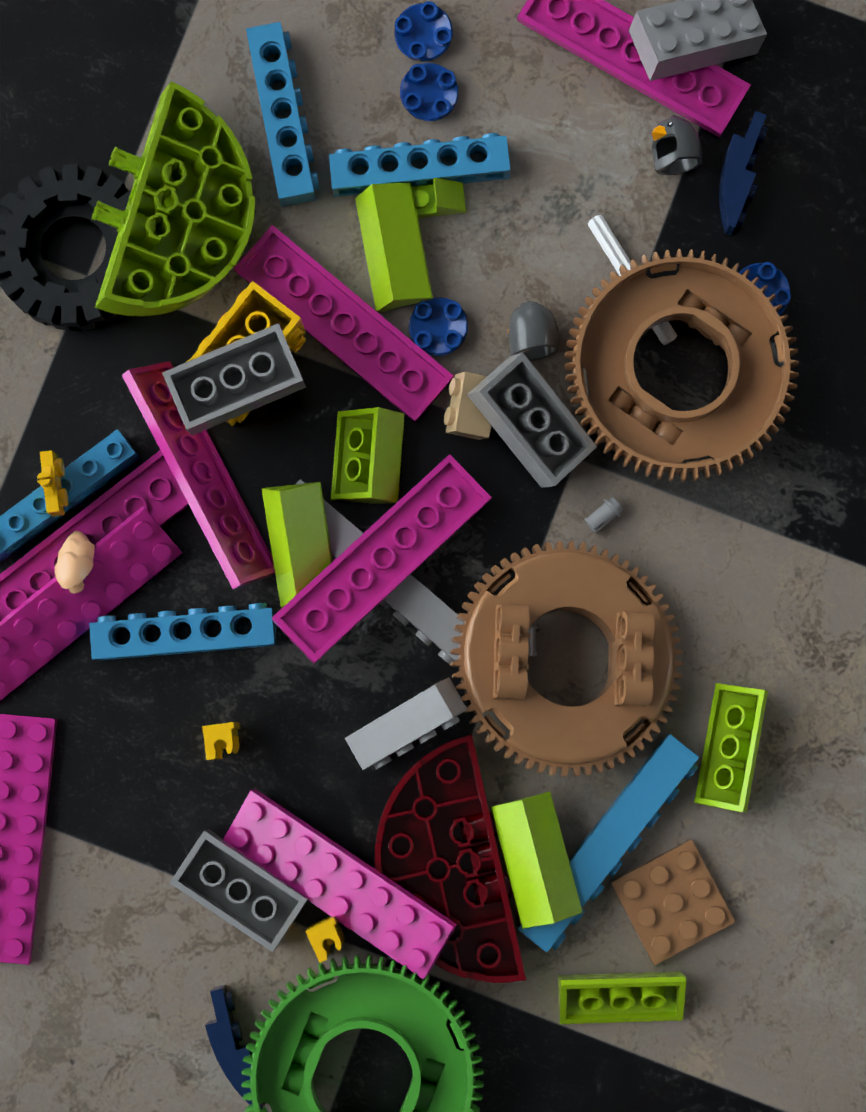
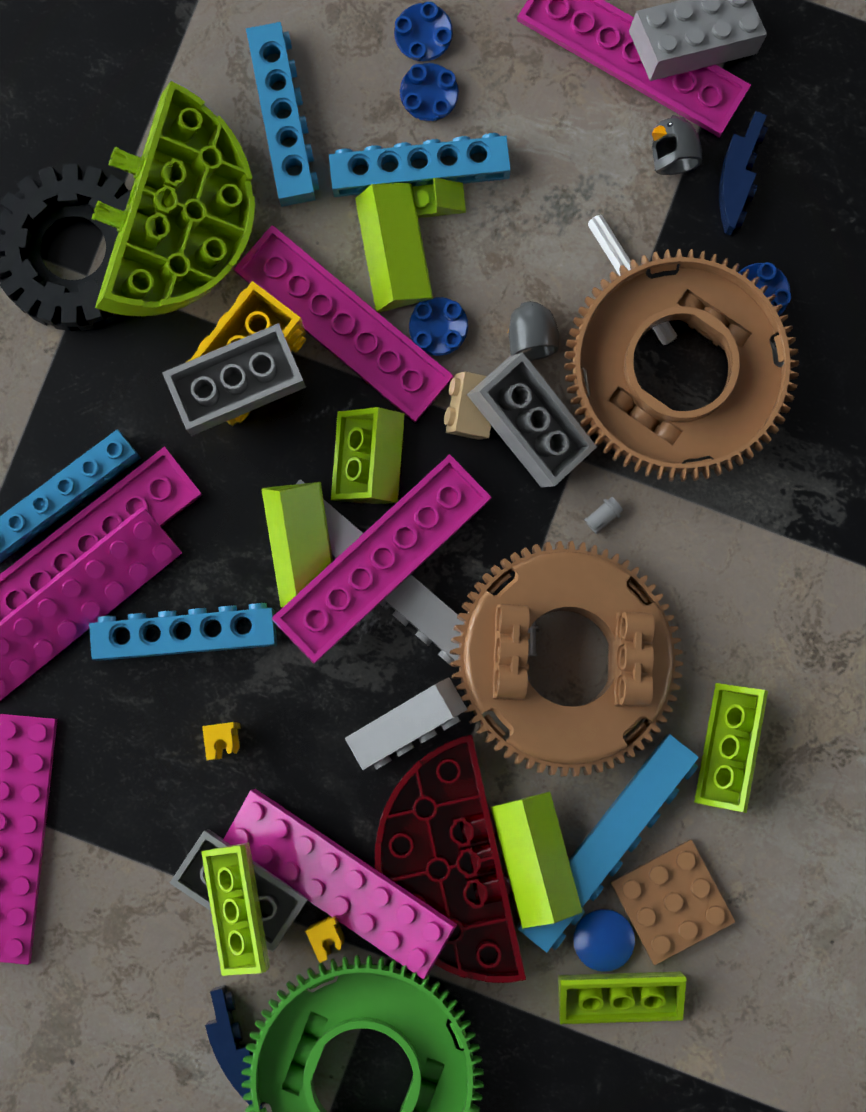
(50, 479): yellow plate -> none
(74, 562): light nougat arm -> none
(202, 480): dark pink plate -> none
(235, 910): none -> lime slope
(604, 940): none -> blue dish

